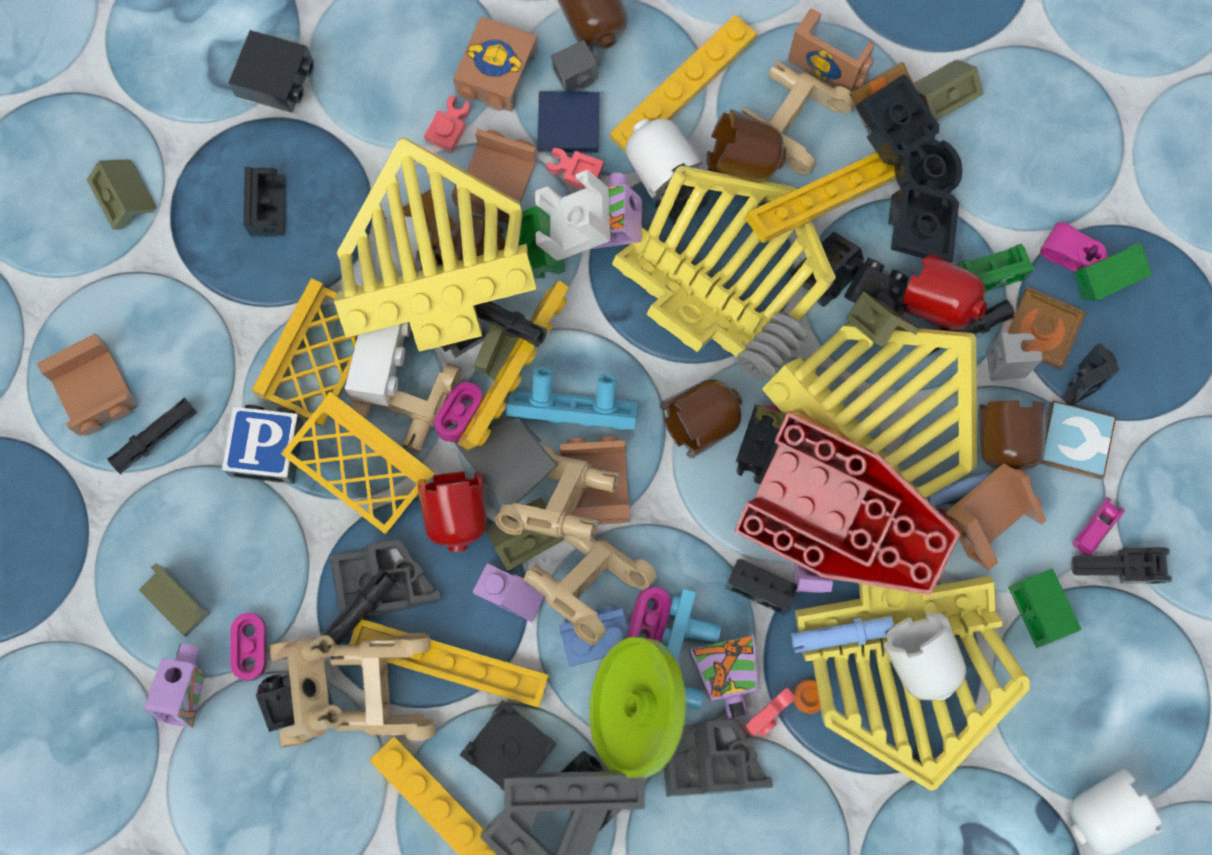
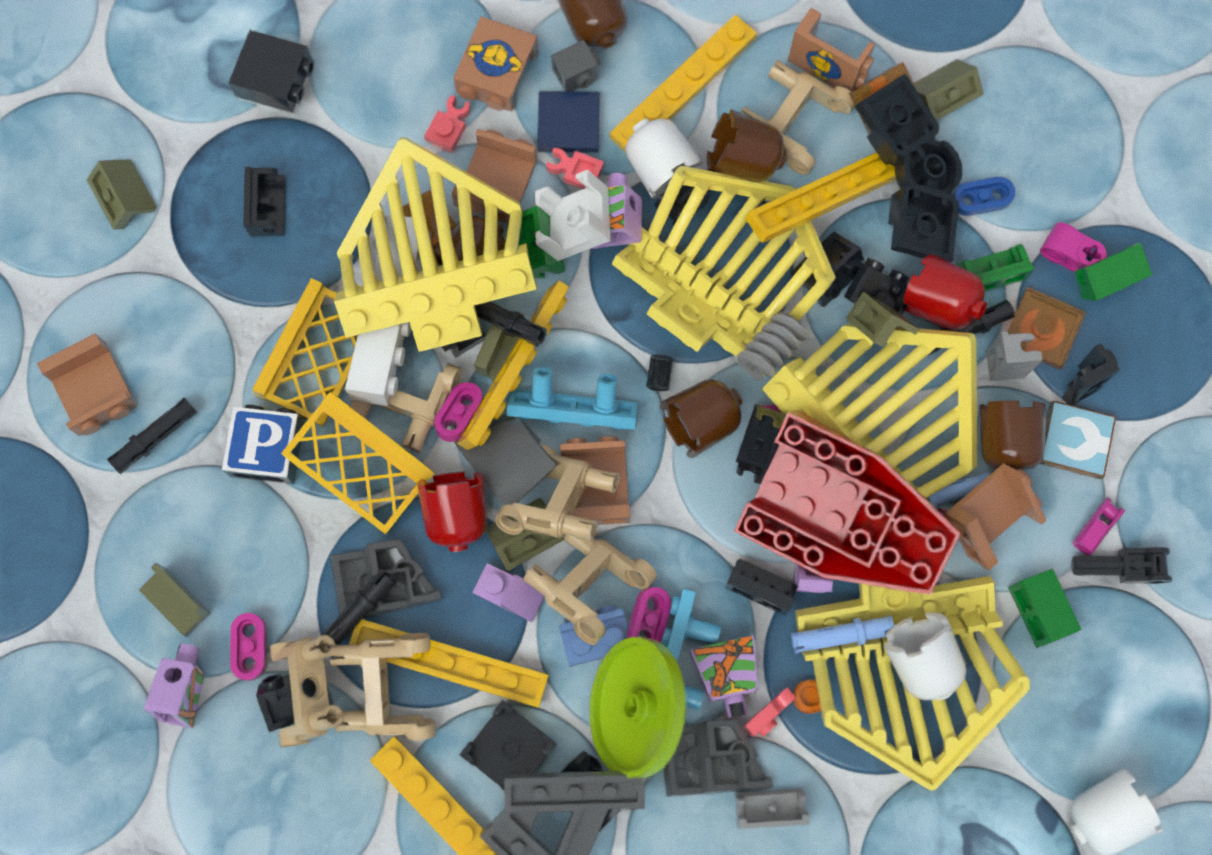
(661, 370): none -> black piece
(771, 809): none -> light grey hinge
(981, 196): none -> blue plate

